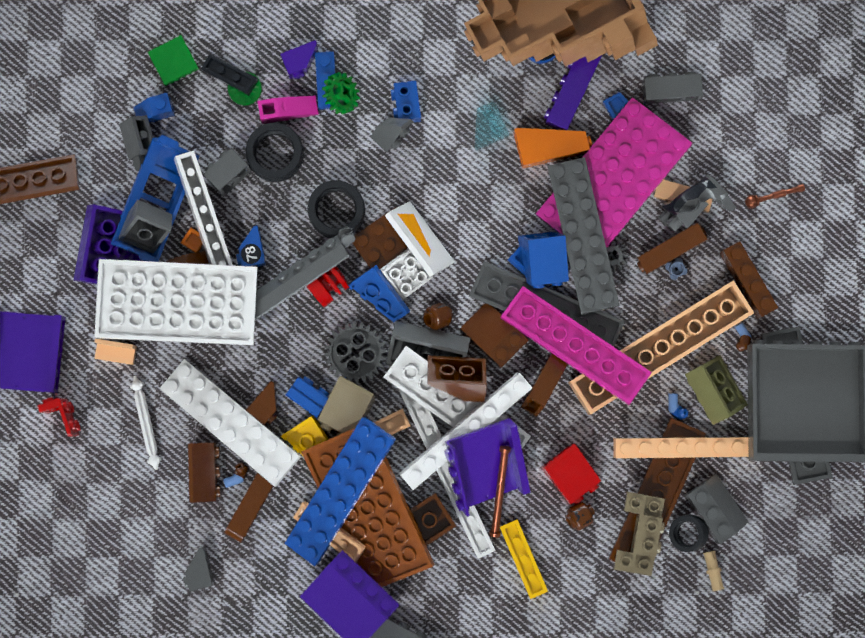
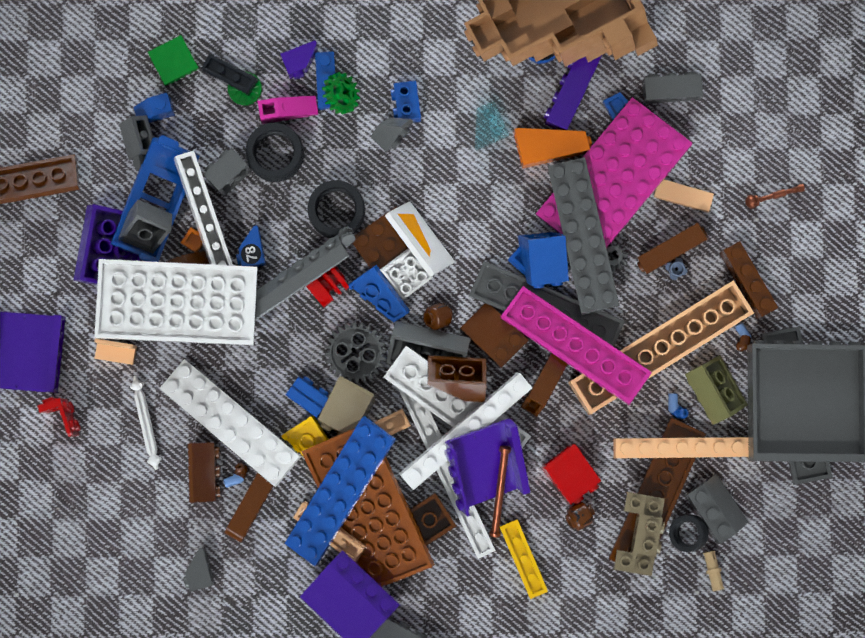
(265, 405): reddish brown slope -> none
(690, 203): dark grey hips -> none

